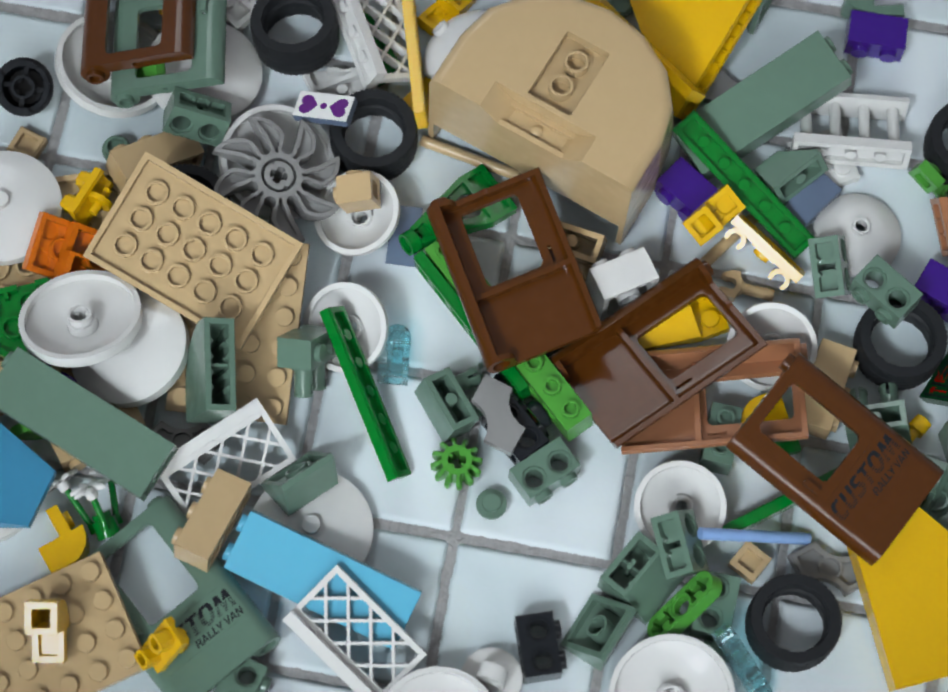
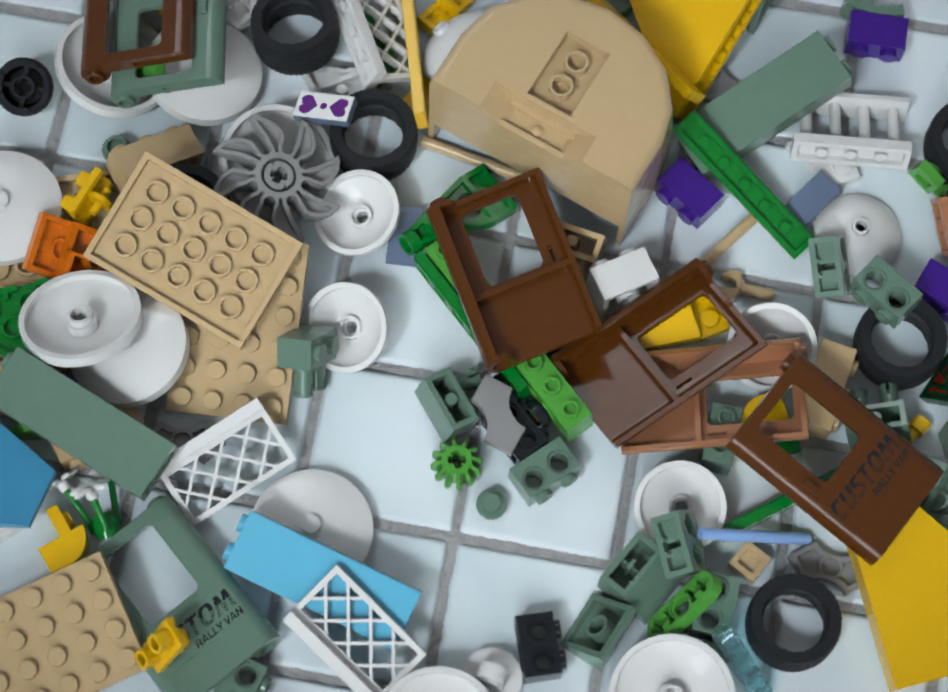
(28, 143): tan tile -> none
(48, 625): brick -> none
(196, 117): sand green brick -> none
(211, 371): sand green brick -> none
(211, 519): tan brick -> none
(302, 481): sand green slope -> none
(357, 191): tan brick -> none
(365, 393): green tile -> none
(398, 357): clear light blue leg -> none
(713, 214): yellow slope -> none
(765, 250): plate -> none
(791, 171): sand green slope -> none

